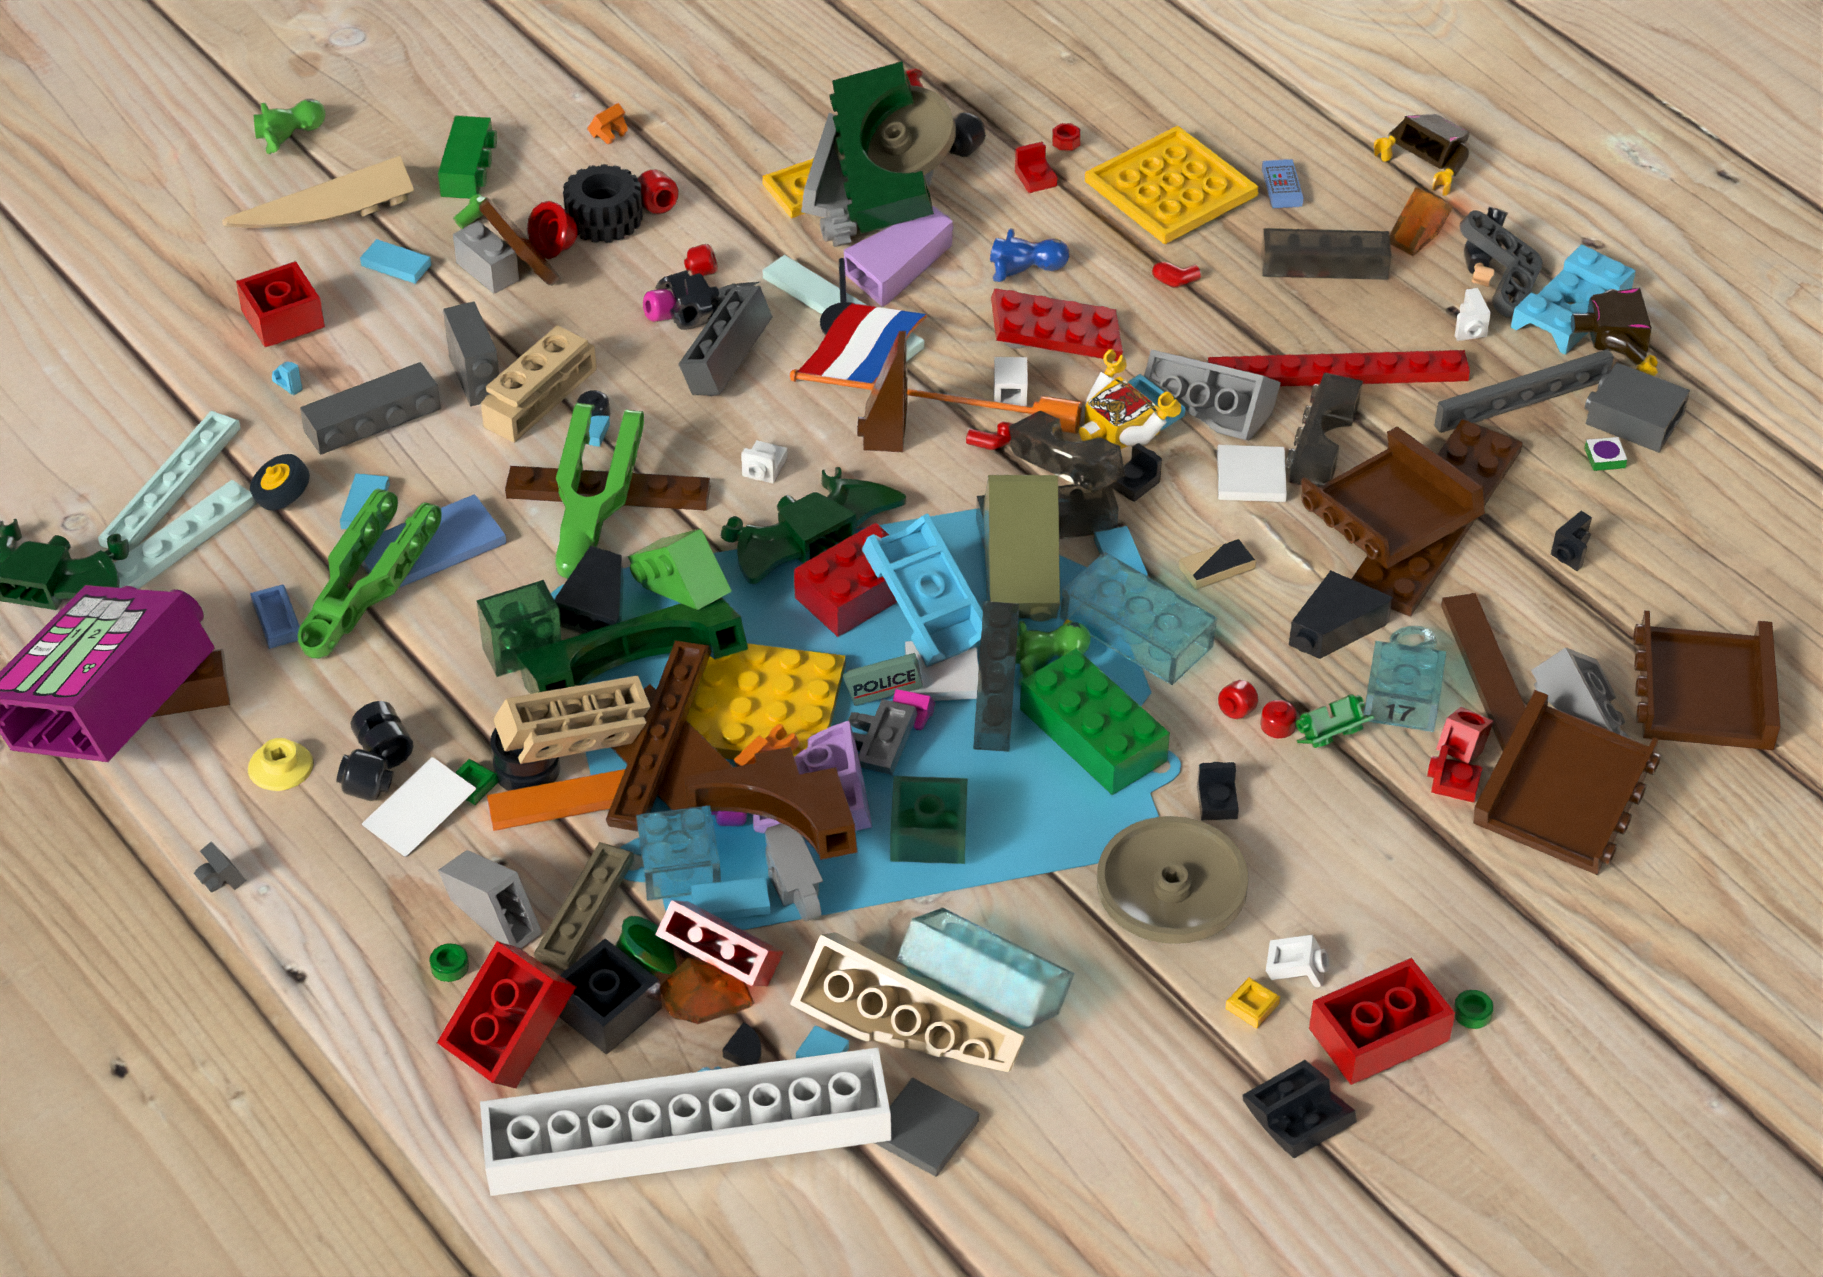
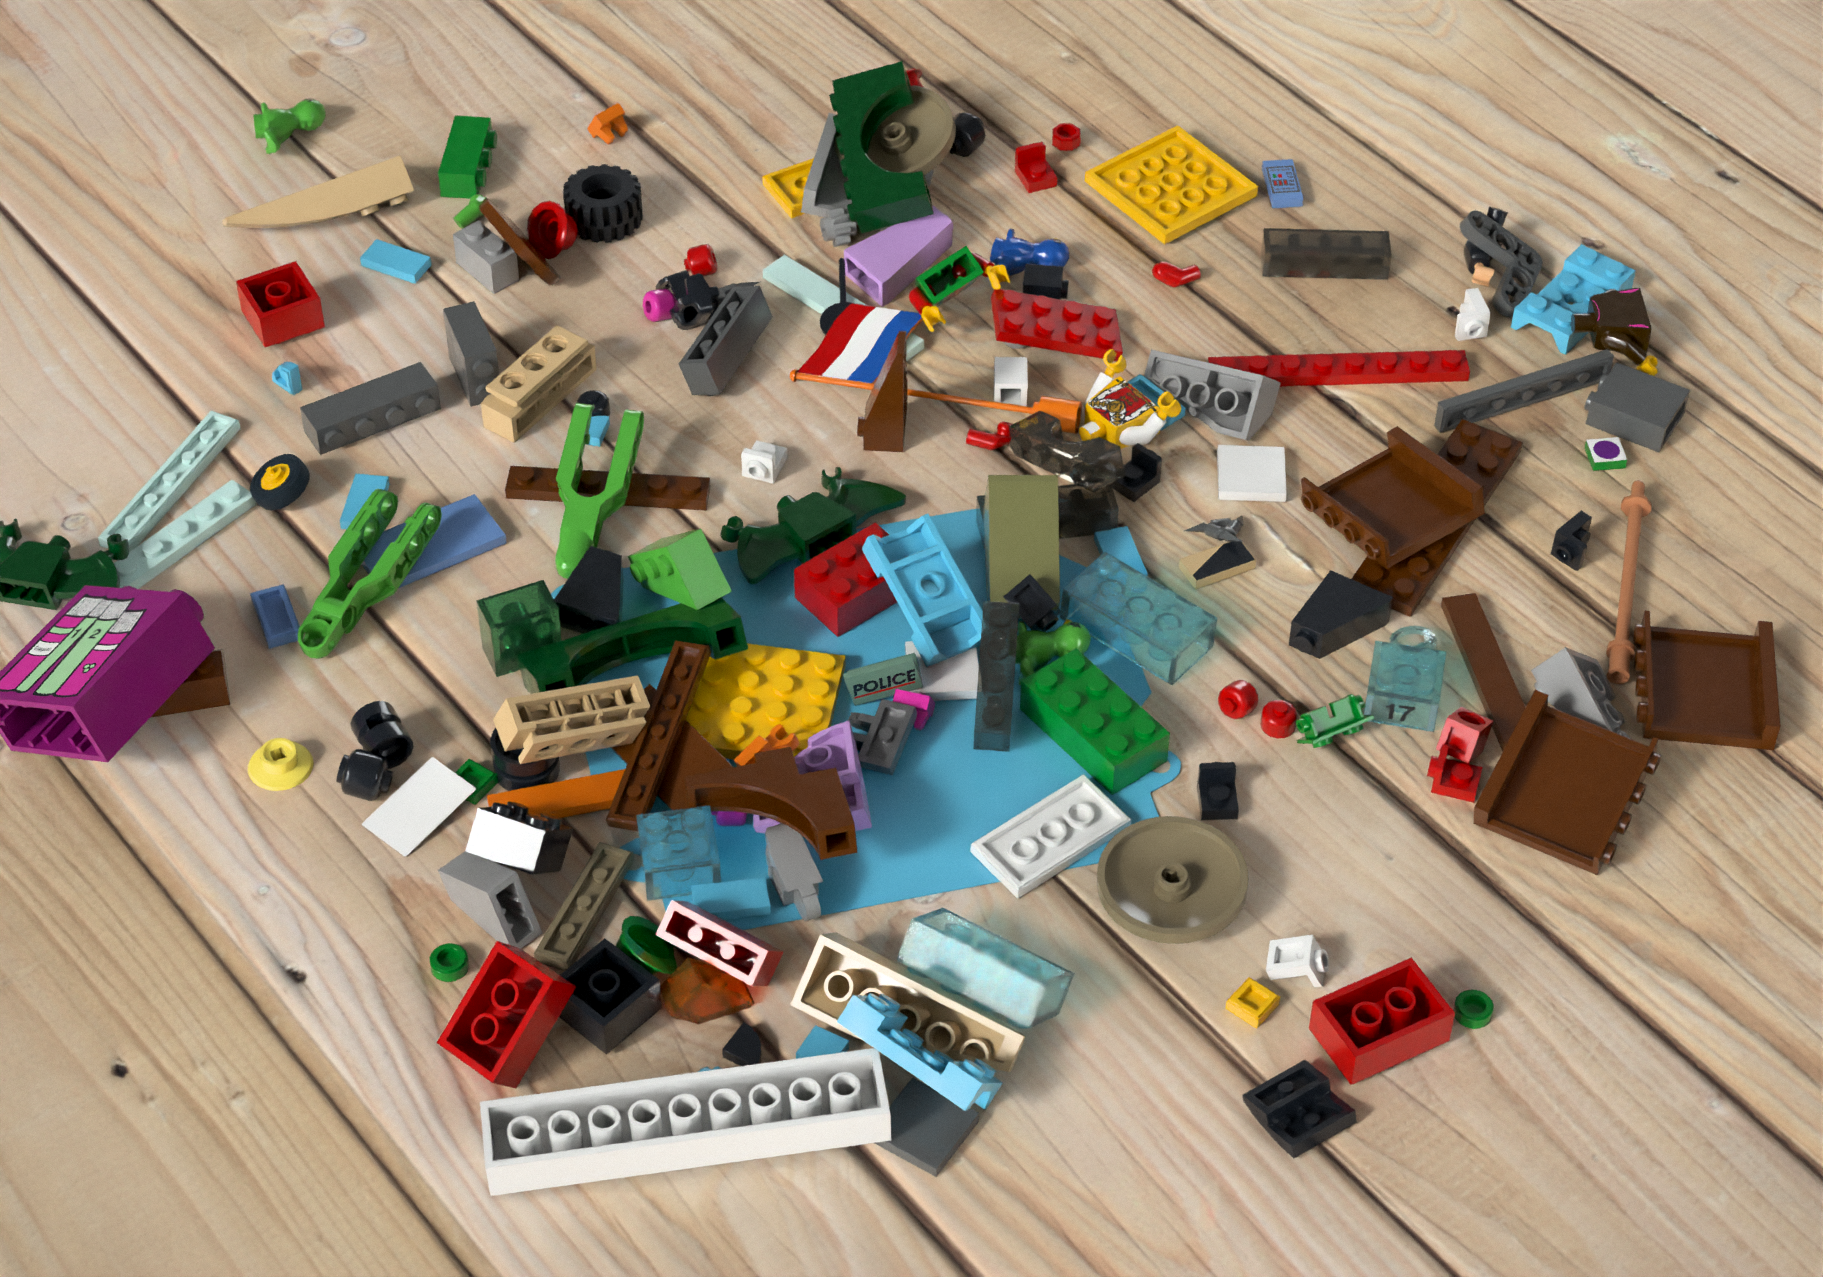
(218, 869): dark grey tile -> none
(519, 838): none -> brick
(658, 191): red head -> none
(879, 1025): none -> medium azure piece
(928, 820): clear green brick -> none
(949, 280): none -> torso
(1035, 604): none -> black bracket
(1045, 281): none -> black brick
(1050, 836): none -> white tile
(1220, 529): none -> dark grey piece
(1332, 407): clear smoke arch -> none
(1419, 222): clear orange slope -> none
(1432, 140): dark brown torso -> none
(1621, 650): none -> nougat bar

